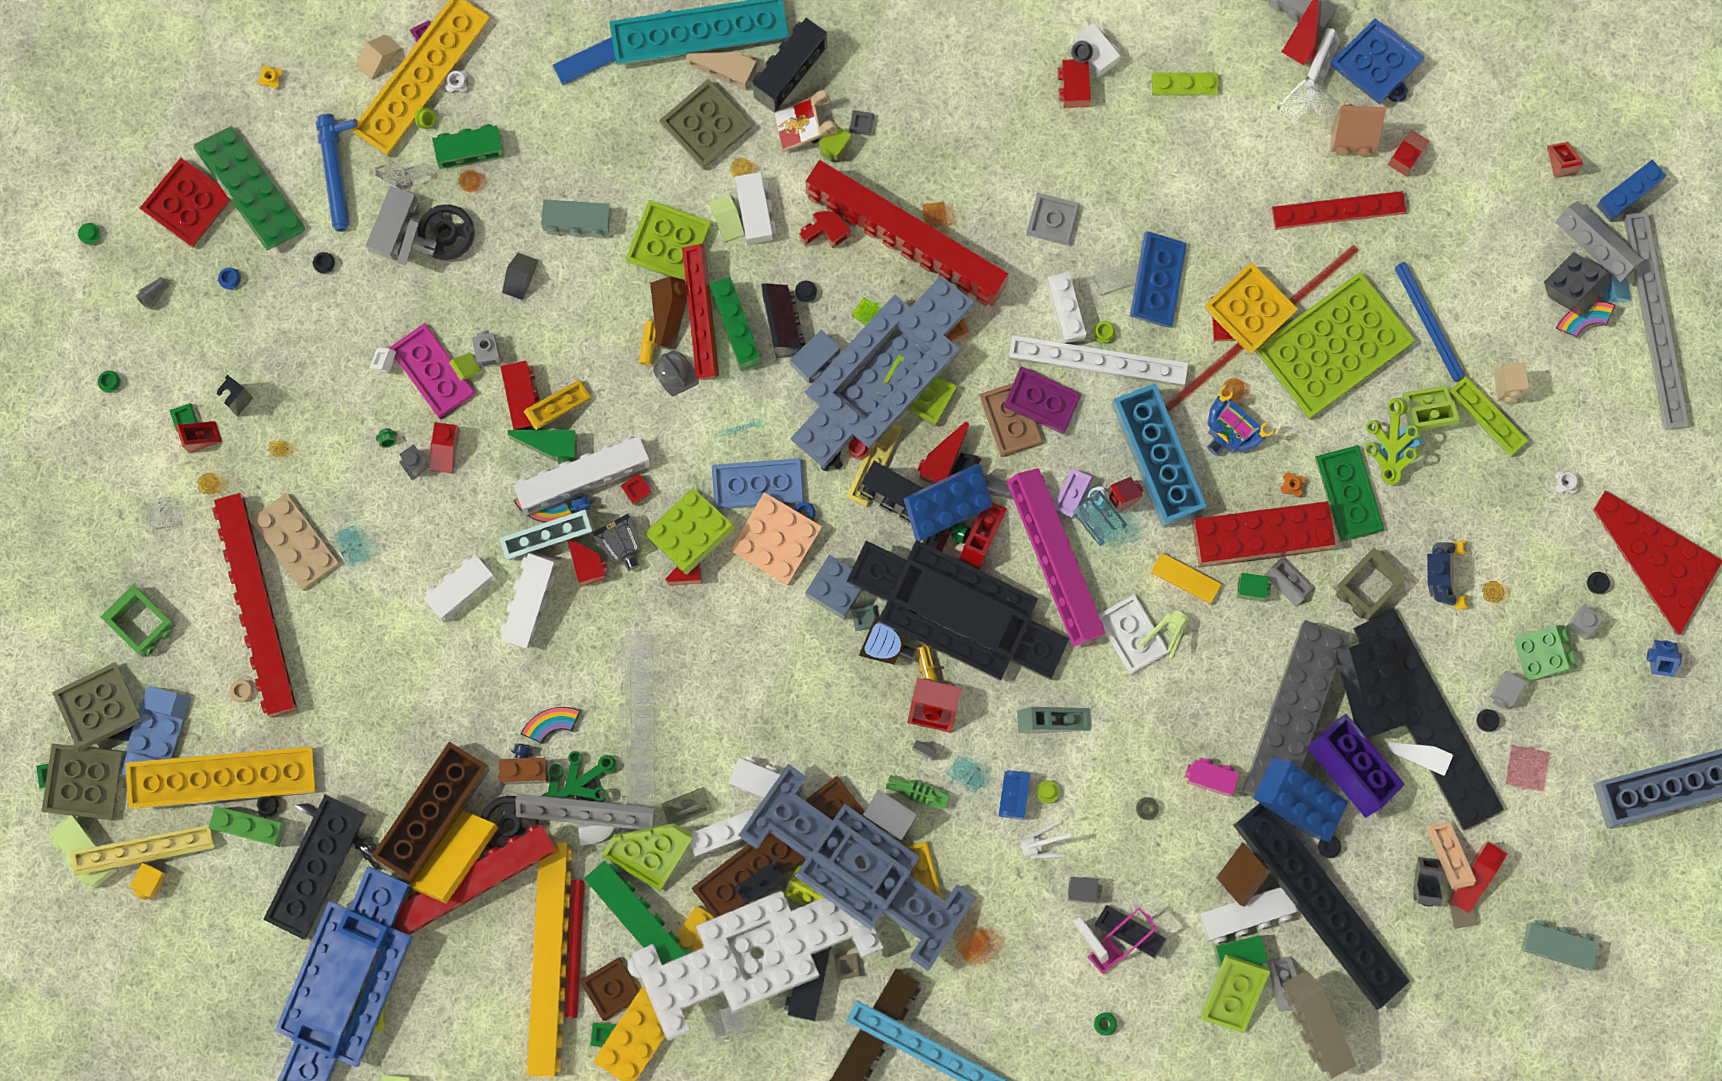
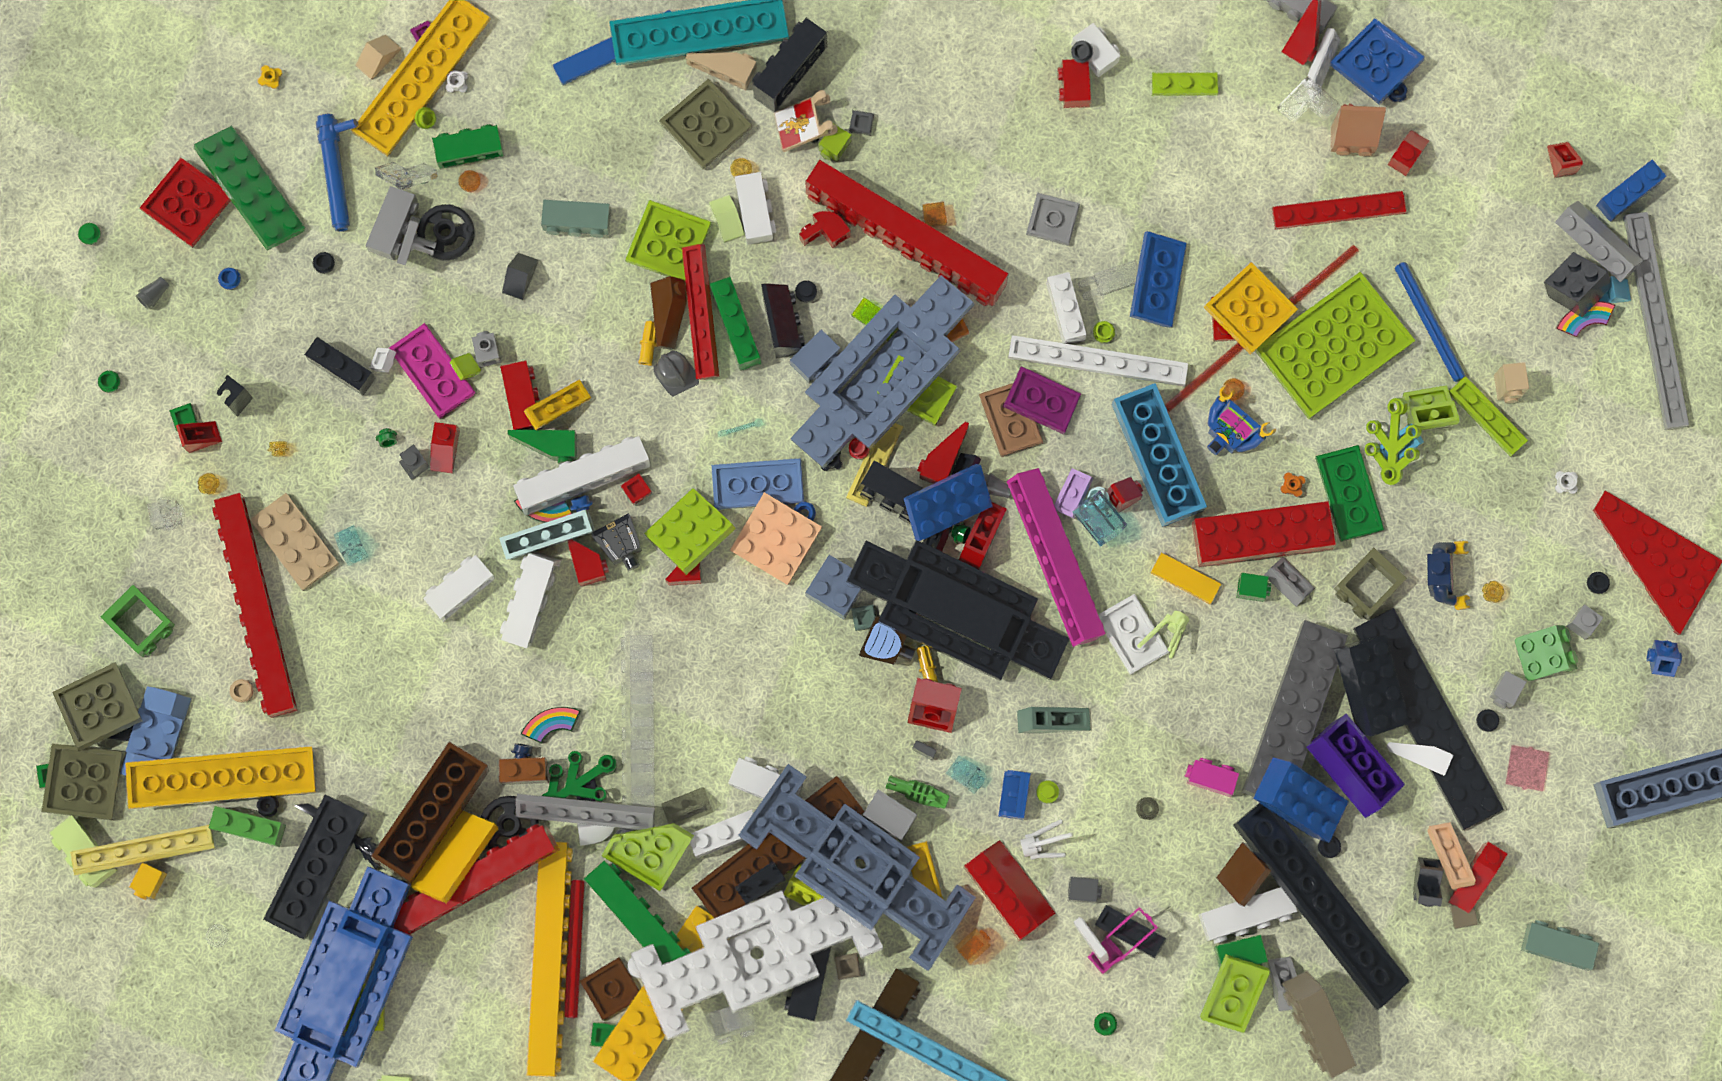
(340, 366): none -> black brick
(1009, 890): none -> red slope

